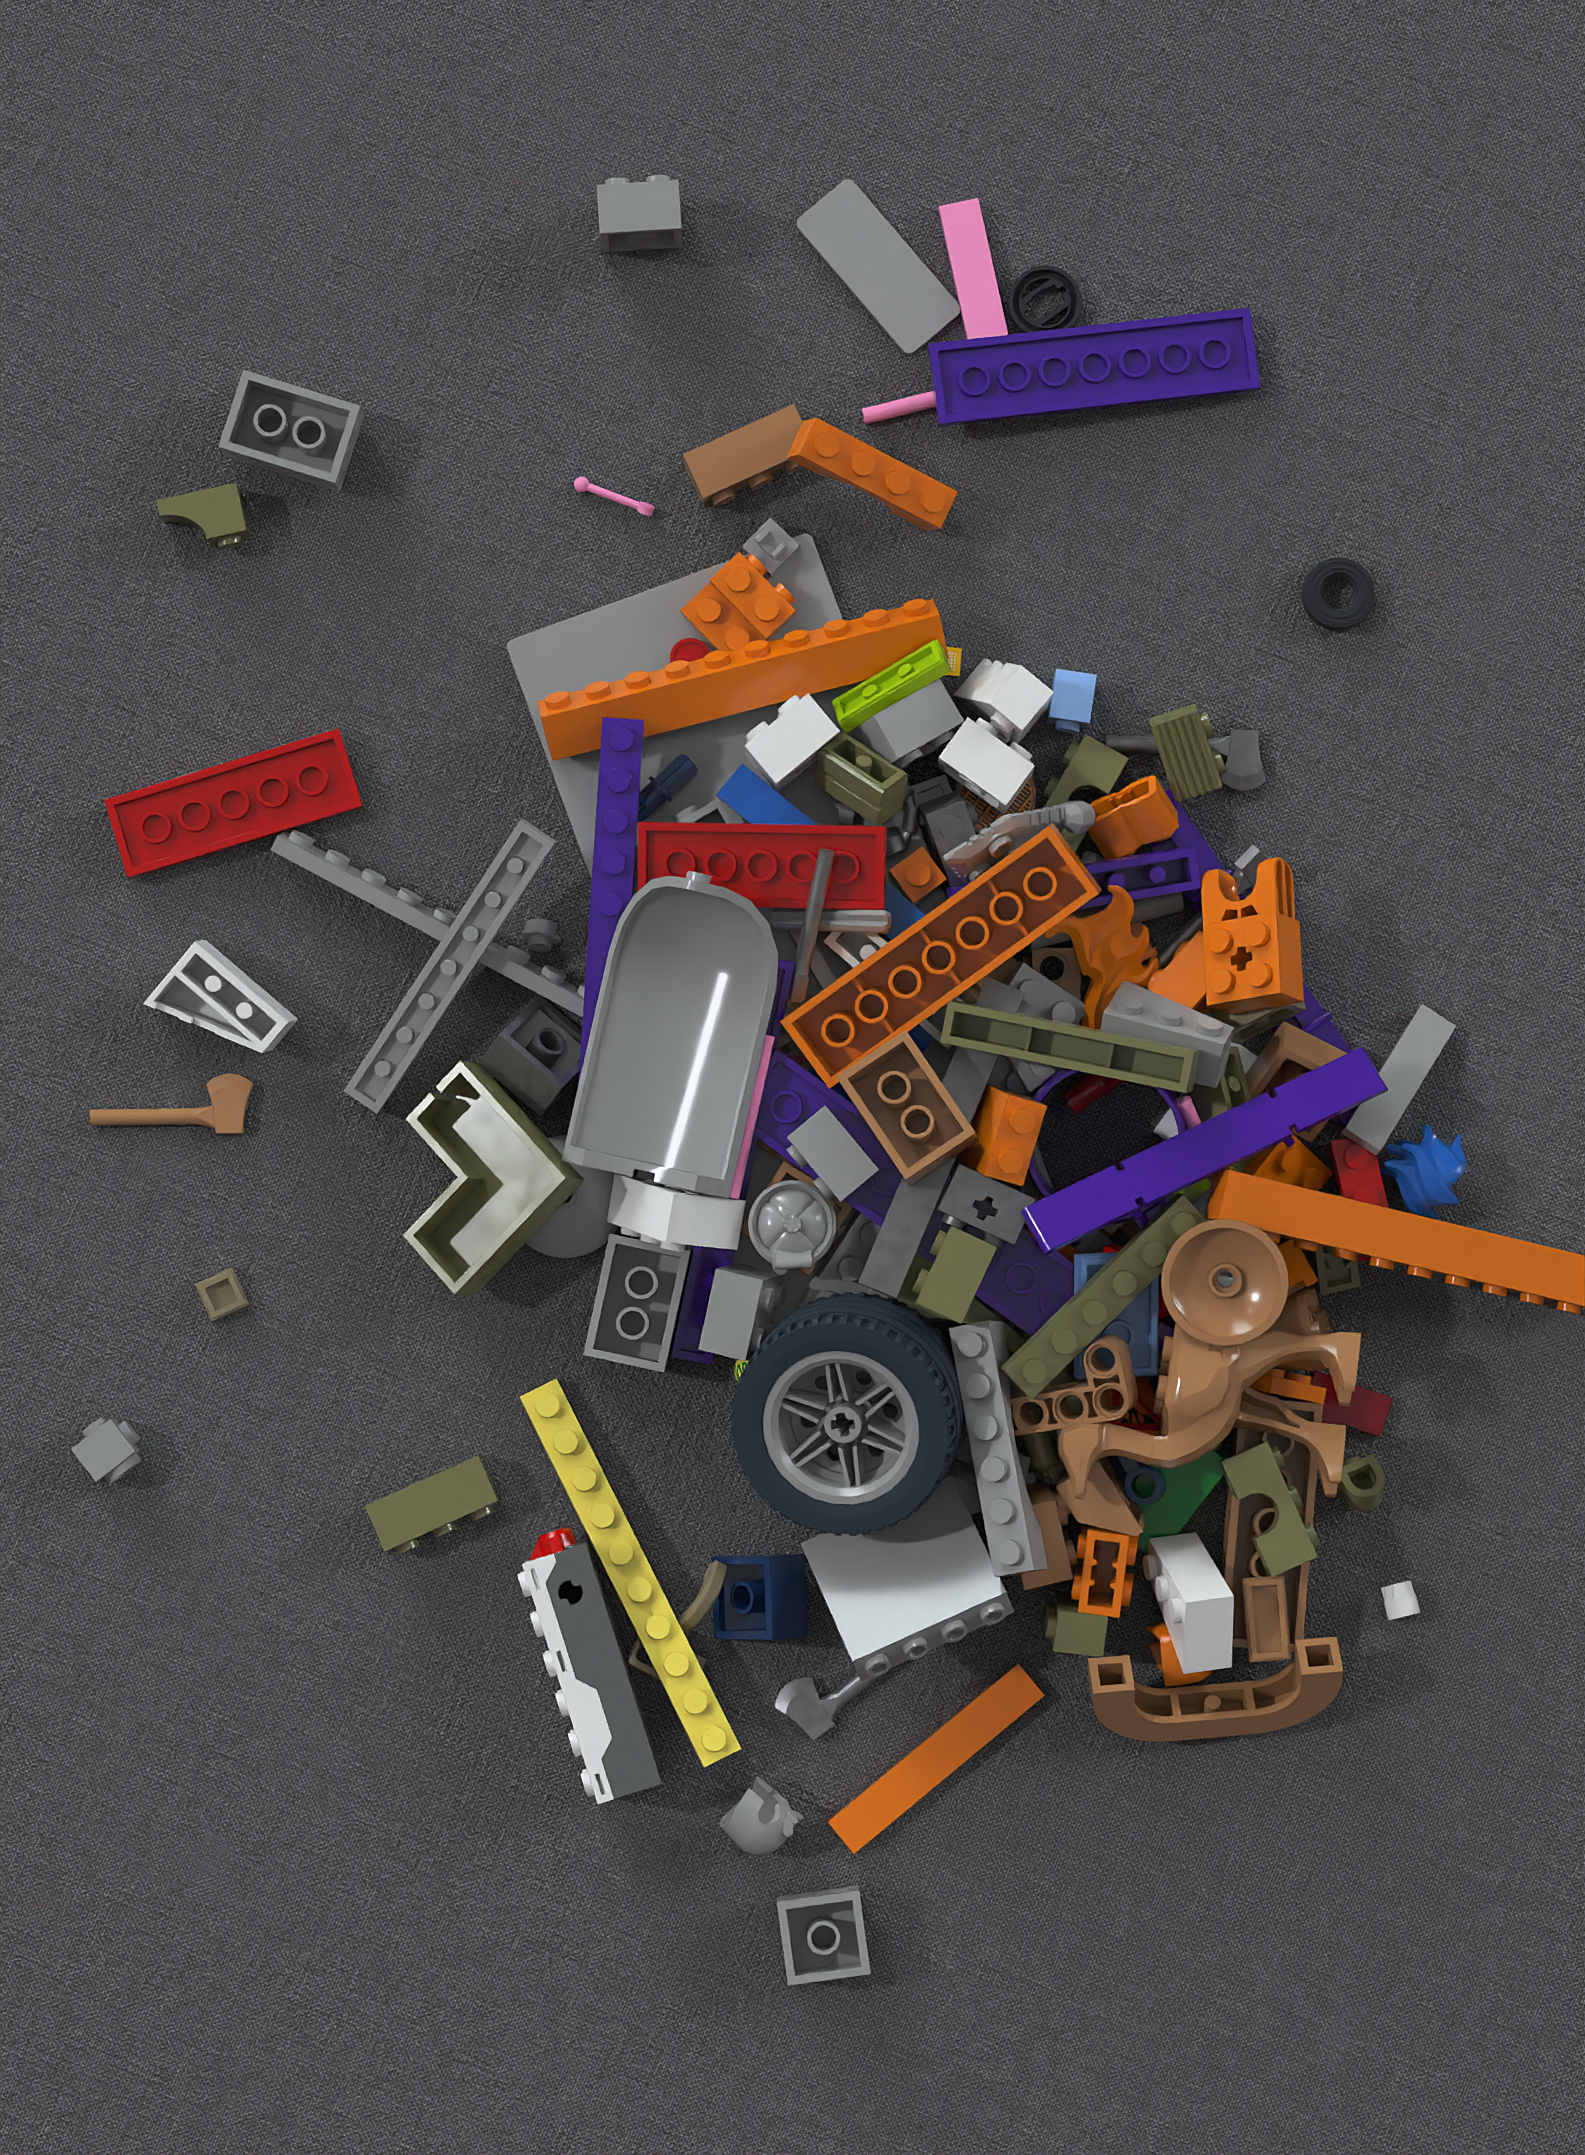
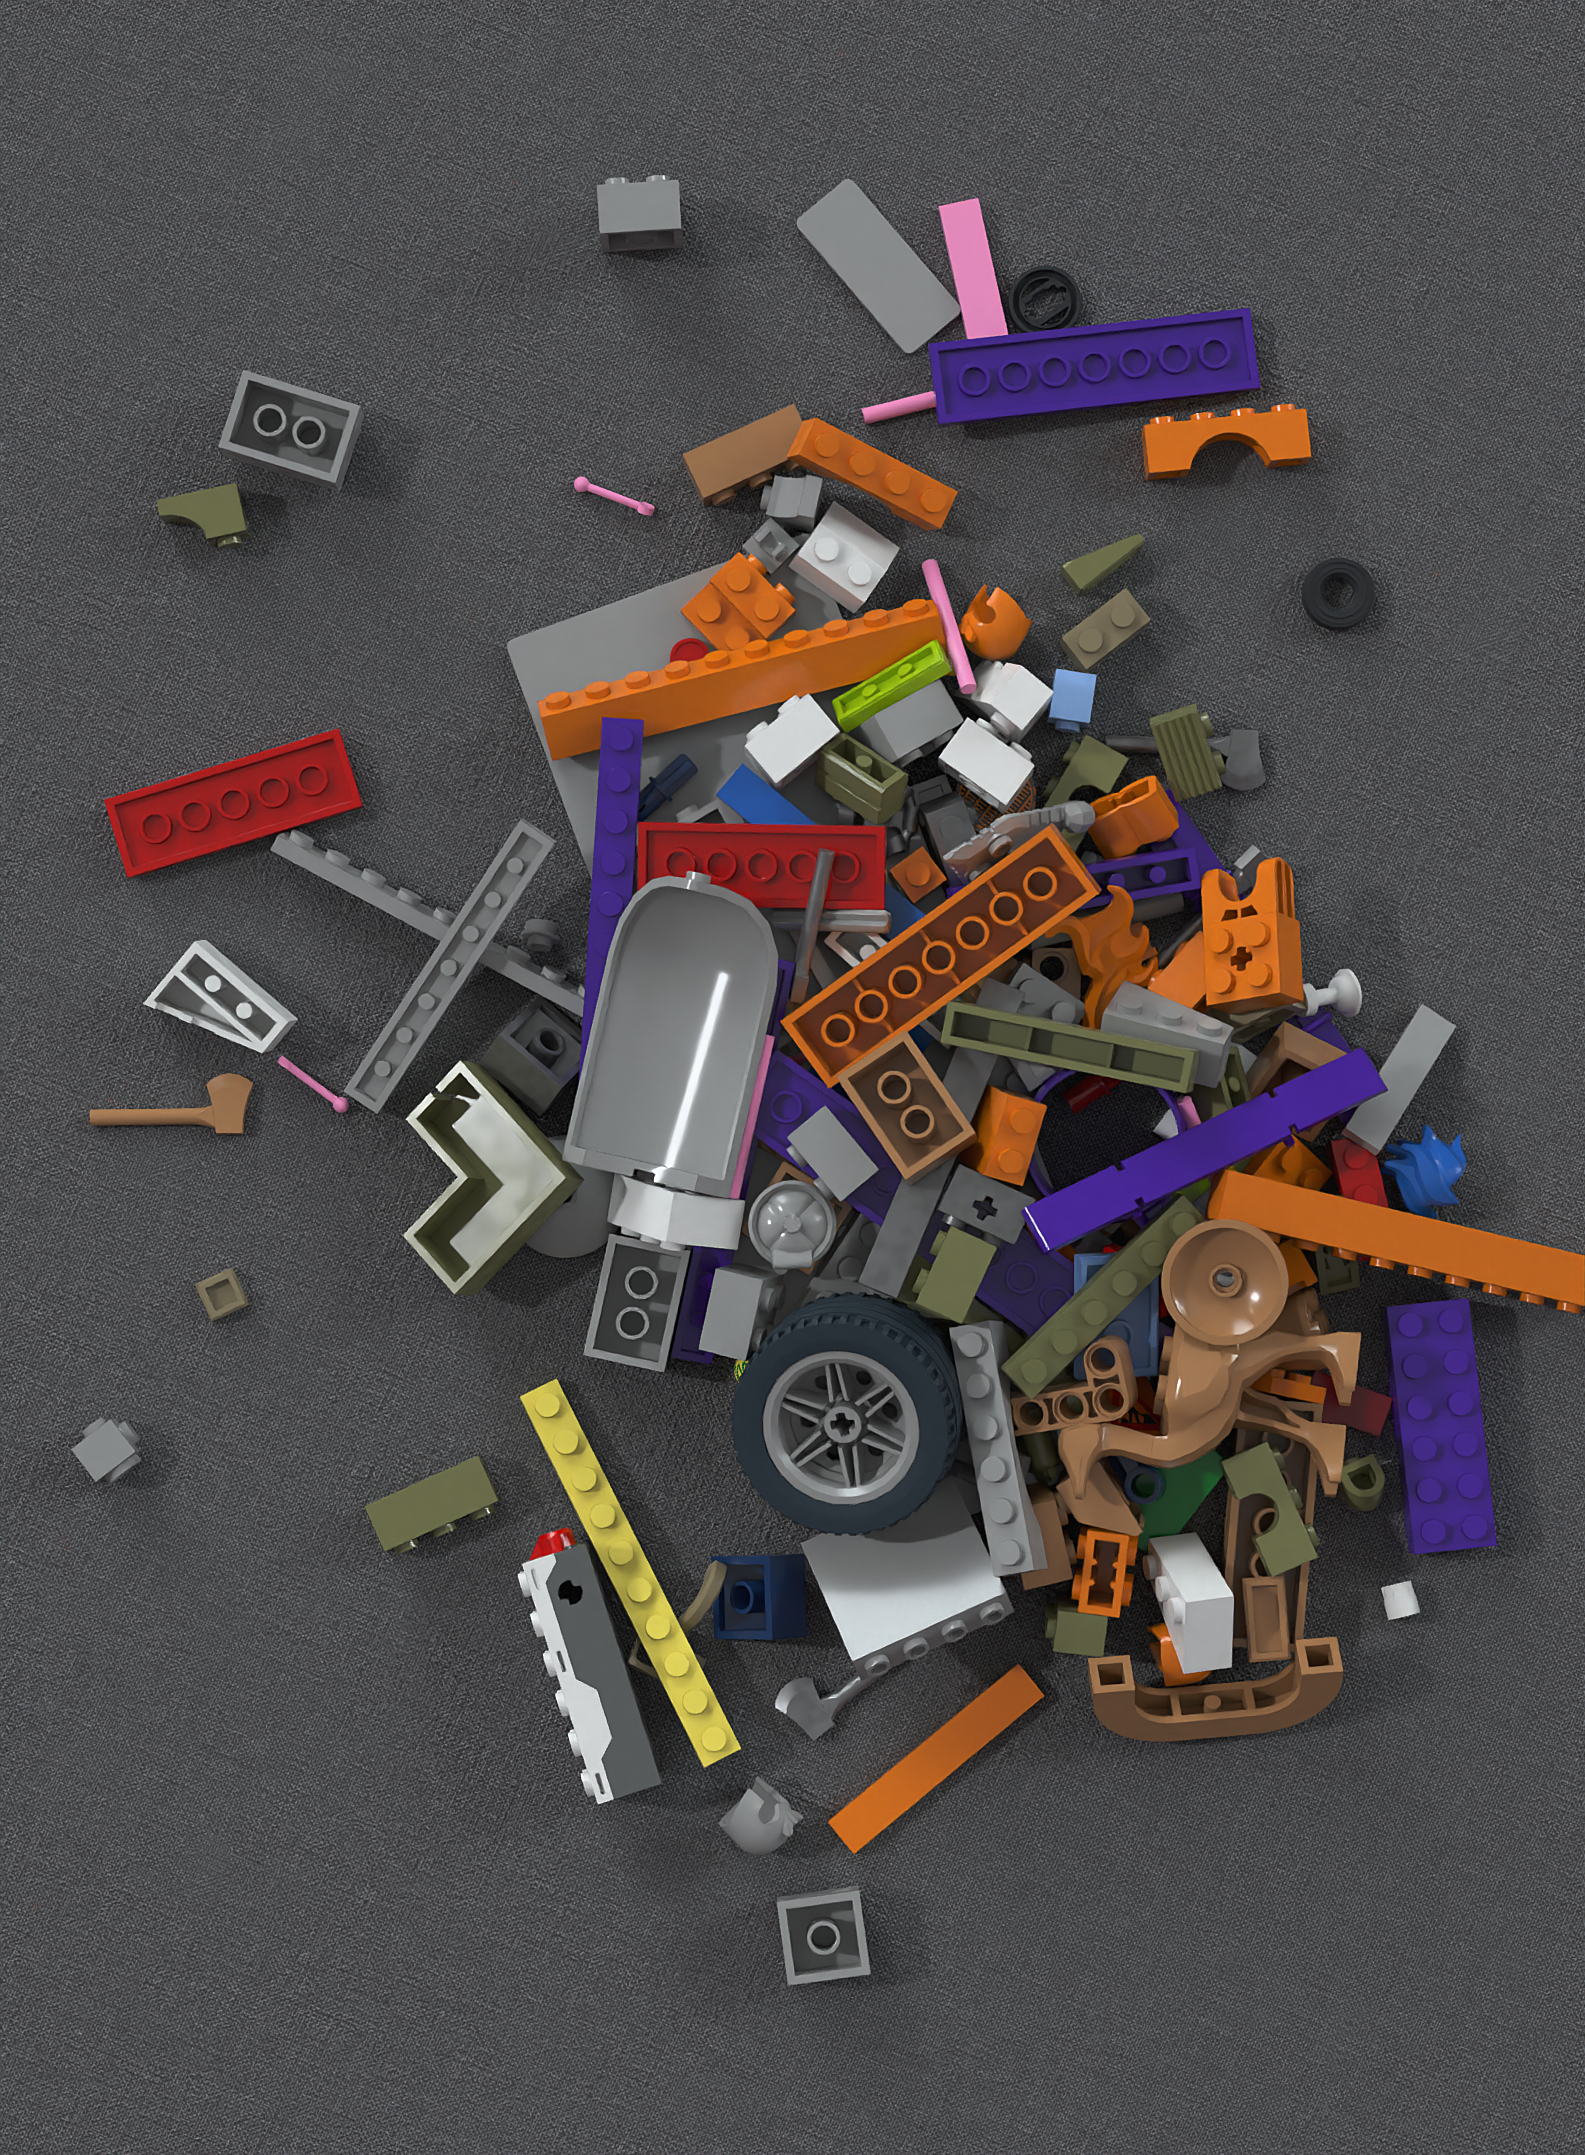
(339, 1103): none -> bright pink hinge
(793, 501): none -> light grey arch
(844, 557): none -> white slope
(951, 632): none -> bright pink bar
(994, 625): none -> orange helmet
(1093, 567): none -> olive slope
(1104, 632): none -> dark tan brick
(1276, 436): none -> orange arch
(1342, 994): none -> white piece
(1438, 1426): none -> dark purple brick

